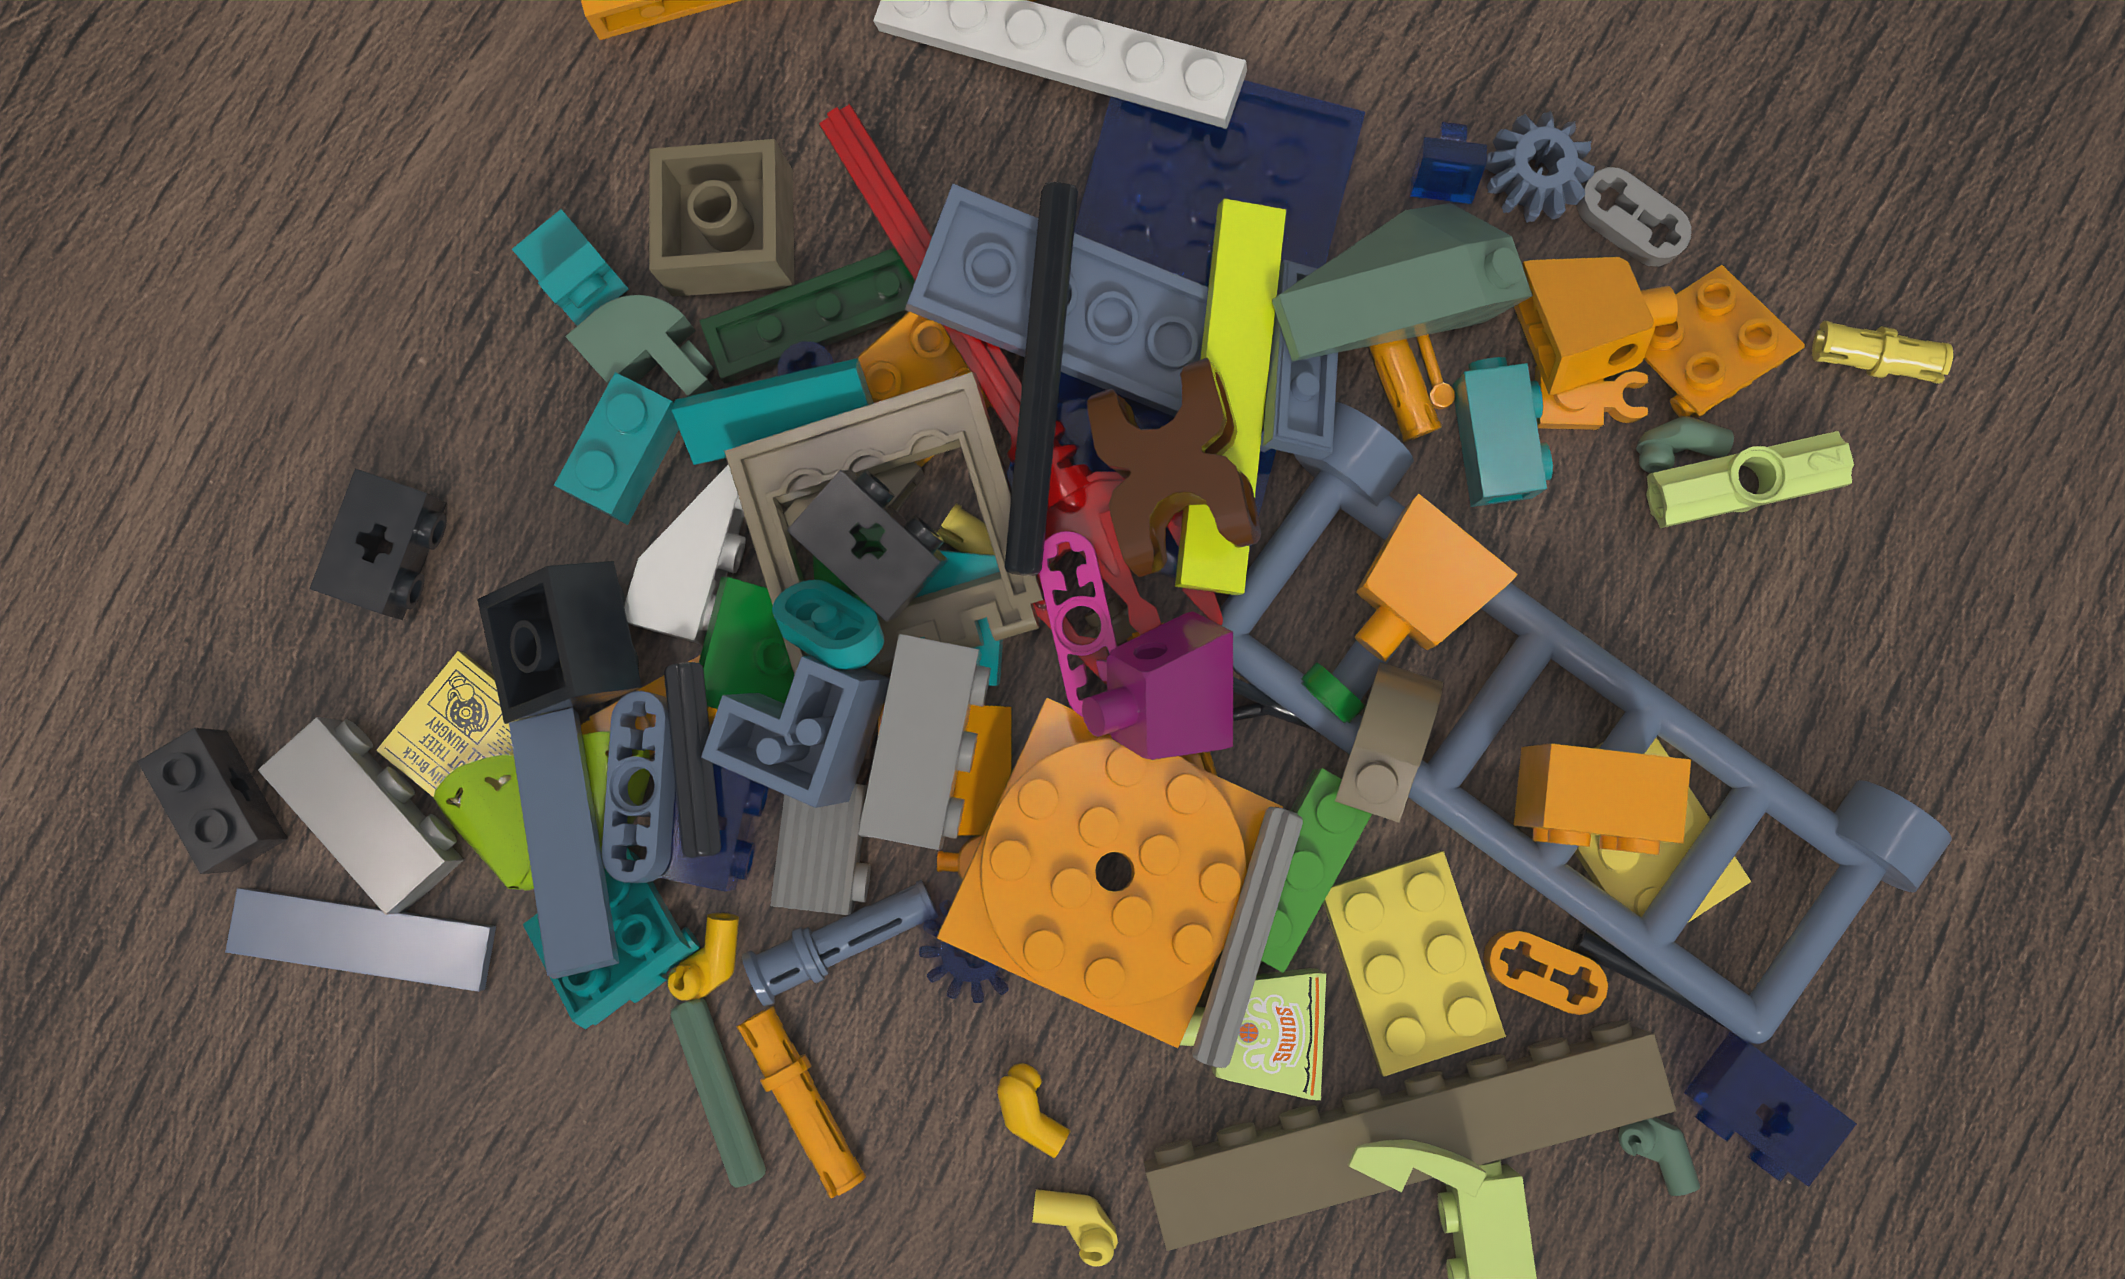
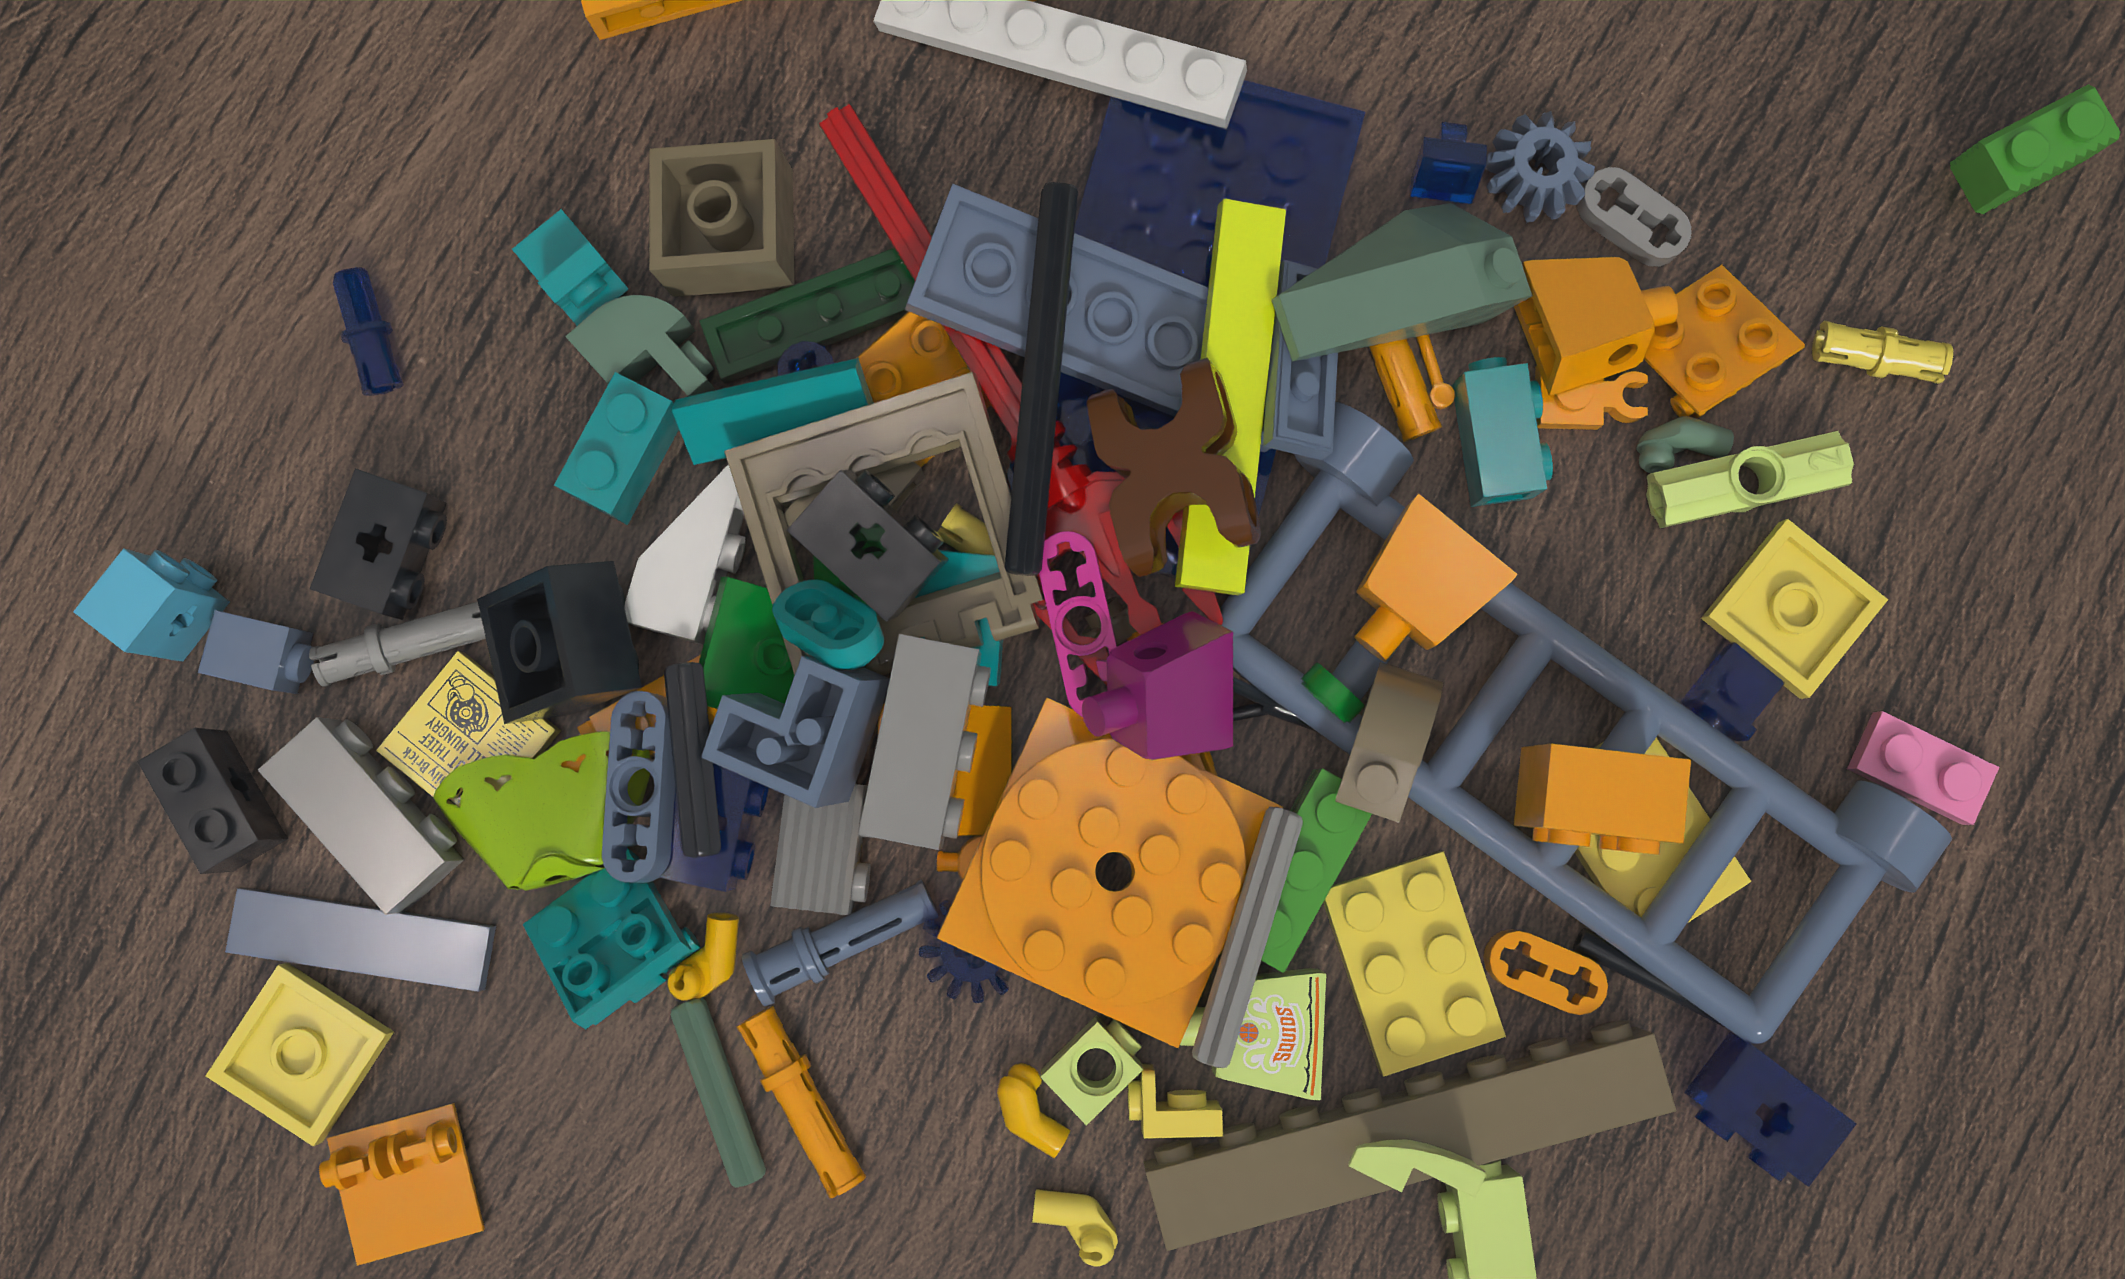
(152, 604): none -> medium azure brick
(256, 653): none -> sand blue brick
(299, 1054): none -> light yellow plate
(366, 332): none -> clear blue axle
(384, 648): none -> light grey pin
(404, 1184): none -> light orange hinge
(563, 844): sand blue tile -> none
(1086, 1096): none -> yellowish green brick
(1182, 1116): none -> light yellow bracket
(1665, 1145): sand green arm -> none
(1733, 692): none -> clear blue bracket
(1795, 608): none -> light yellow plate
(1923, 768): none -> bright pink plate
(2035, 149): none -> bright green brick

